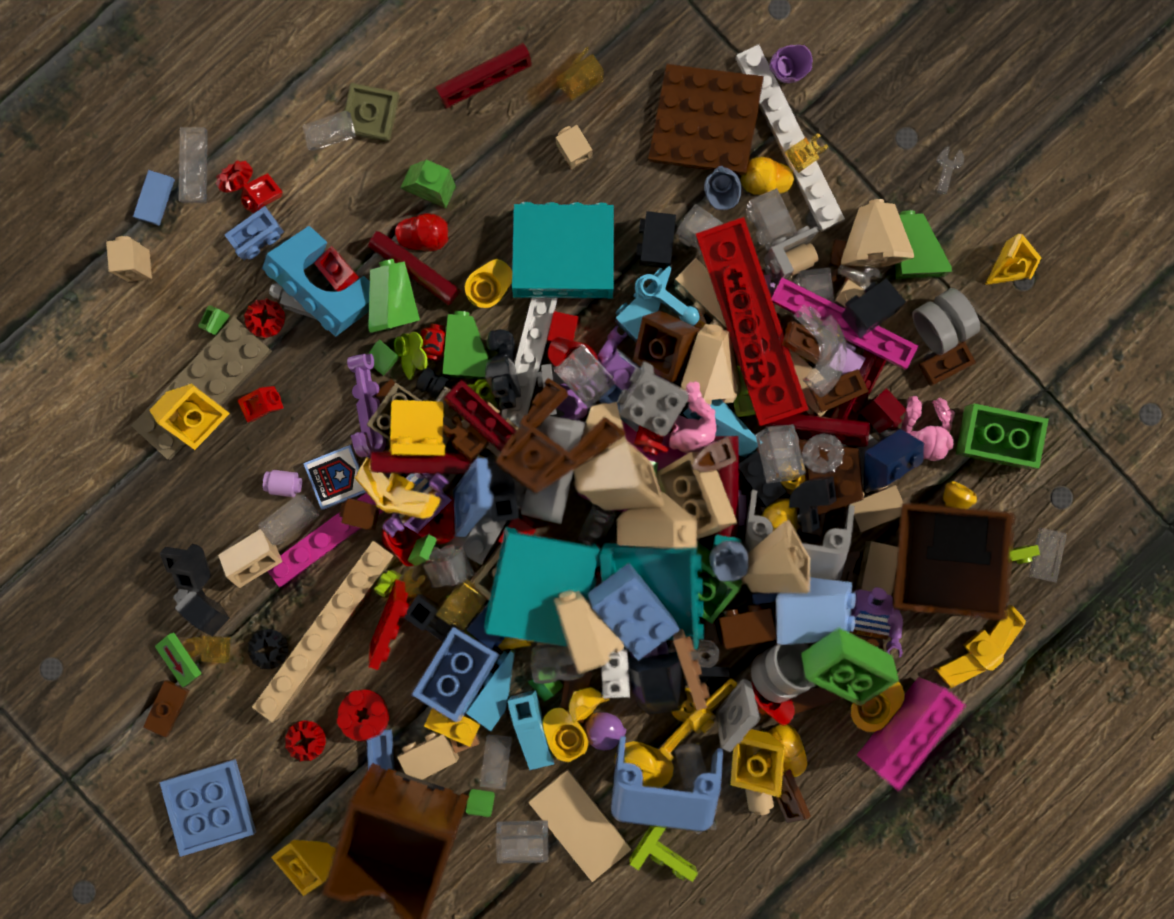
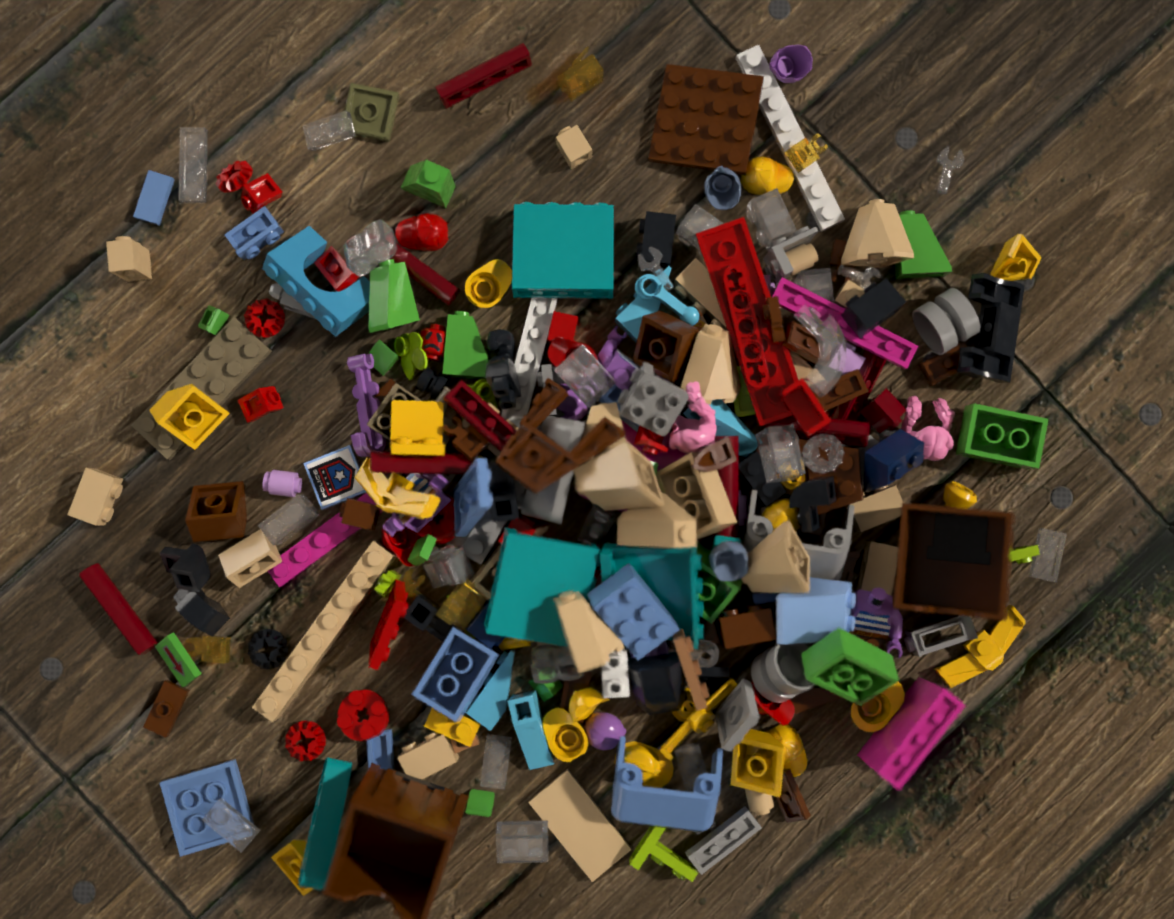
(96, 497): none -> tan brick
(118, 609): none -> dark red brick
(217, 511): none -> reddish brown slope
(231, 825): none -> clear plate
(325, 823): none -> teal beam
(370, 248): none -> clear brick
(655, 267): none -> clear bar
(723, 840): none -> light grey plate
(773, 313): none -> reddish brown plate
(805, 407): none -> red panel
(915, 643): none -> light grey window
(999, 325): none -> black bracket

